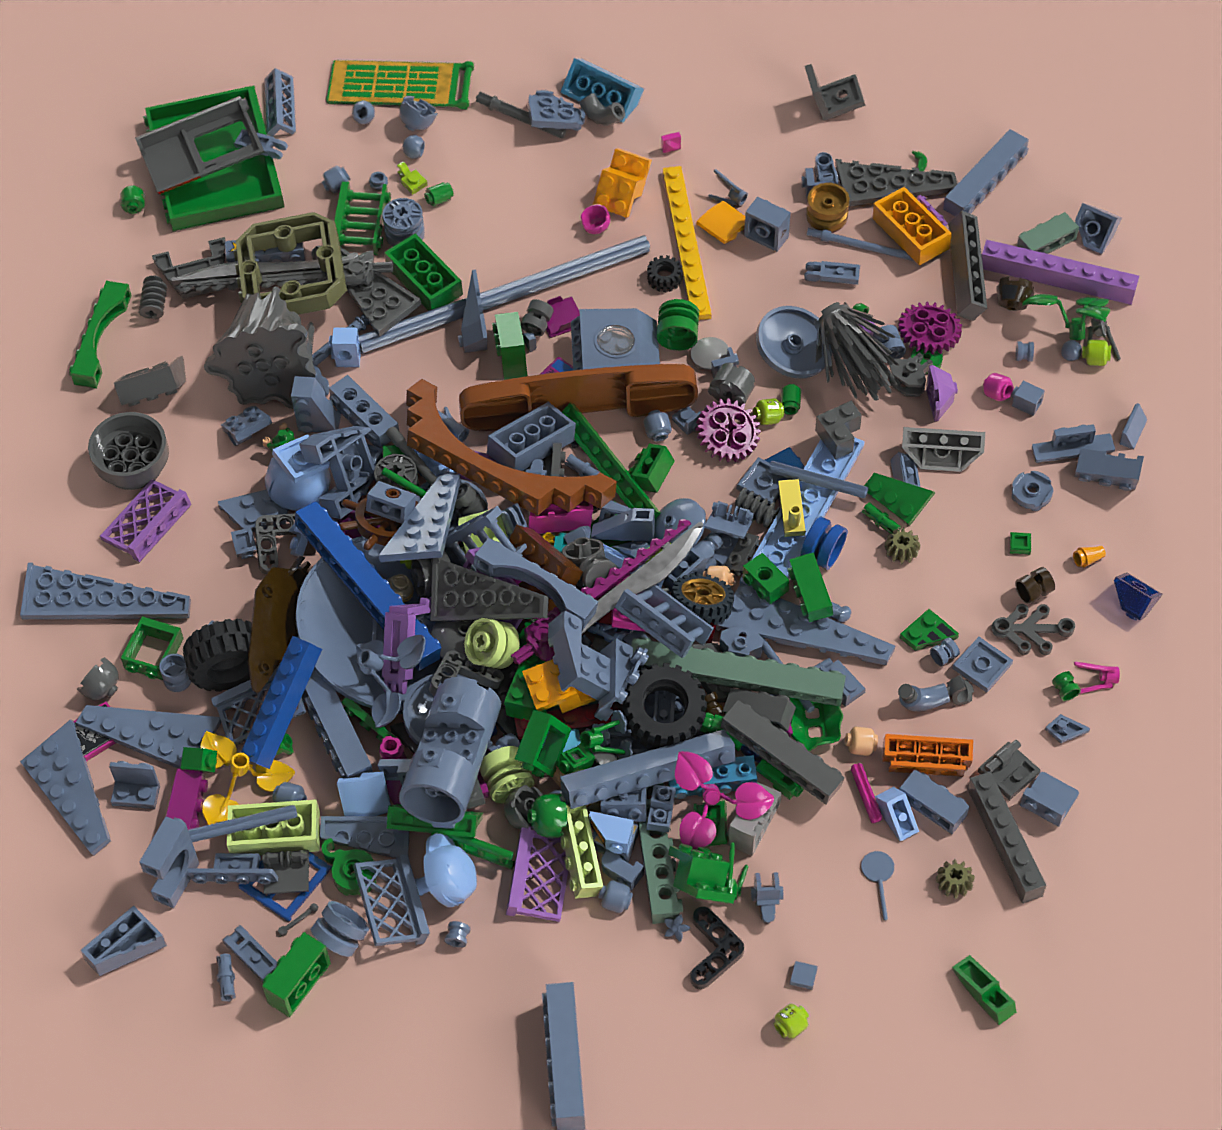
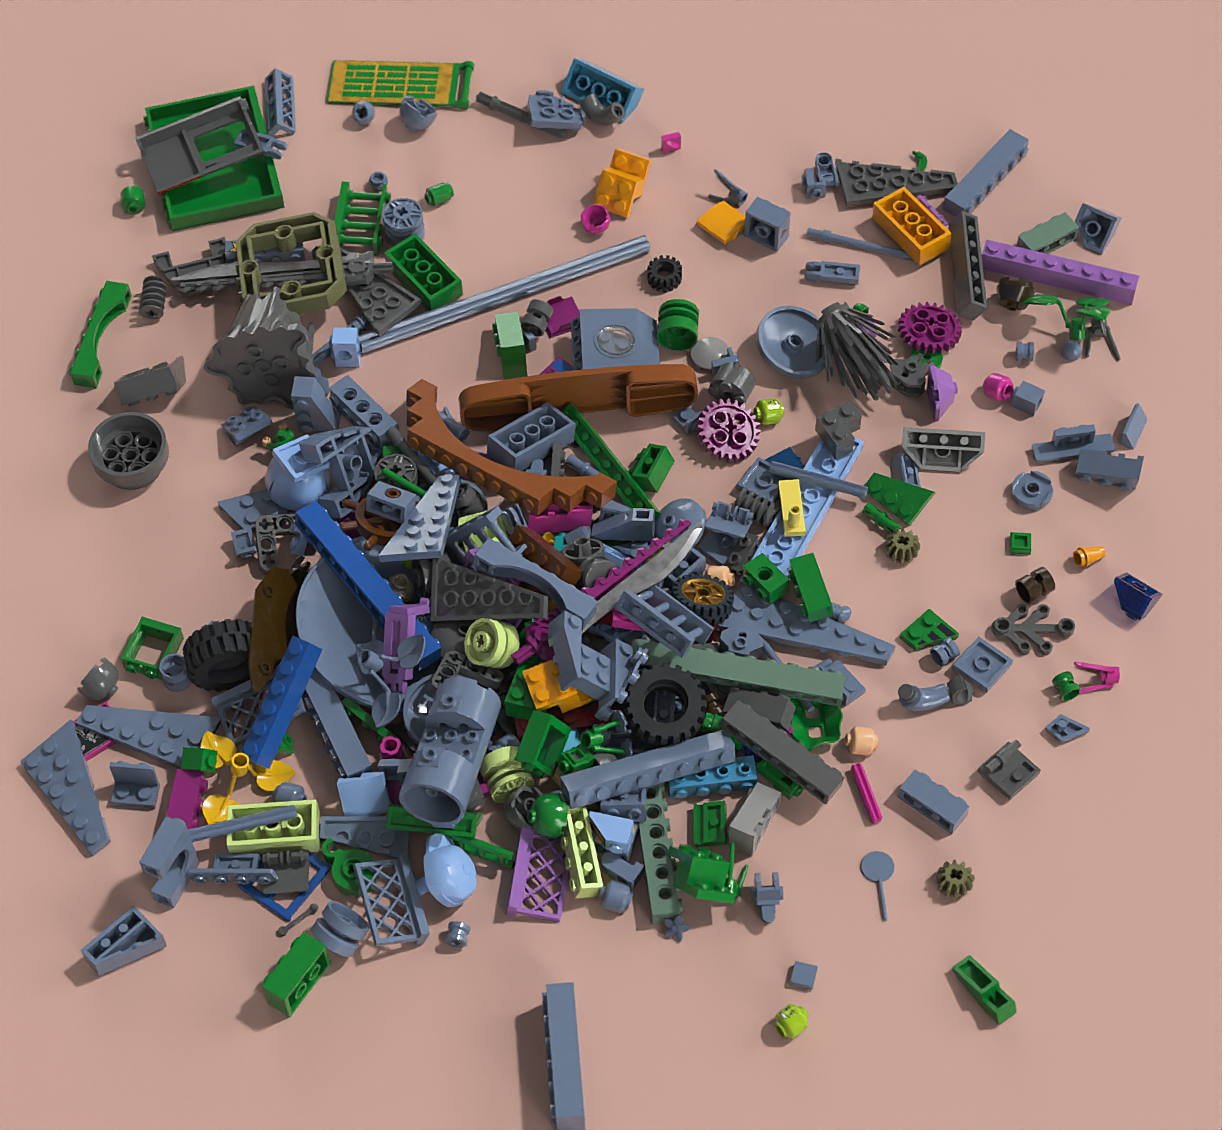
(74, 596): sand blue wing -> none
(157, 525): medium lavender fence -> none
(225, 977): sand blue pin -> none
(250, 953): sand blue plate -> none
(334, 178): sand blue head -> none
(413, 146): sand blue piece -> none
(413, 180): lime plate -> none
(473, 324): sand blue wedge -> none
(657, 425): sand blue head -> none
(661, 808): sand blue slope -> none
(686, 240): yellow plate -> none
(693, 771): dark pink plant -> none
(707, 548): sand blue piece -> none
(722, 944): black beam -> none
(791, 399): green brick -> none
(825, 542): blue wheel -> none
(827, 207): pearl gold wheel -> none
(828, 95): dark grey bracket -> none
(893, 344): sand blue wheel -> none
(897, 813): light blue slope -> none
(906, 751): orange brick -> none
(1006, 837): dark grey brick -> none
(1049, 798): sand blue bracket -> none
(1097, 352): lime head -> none

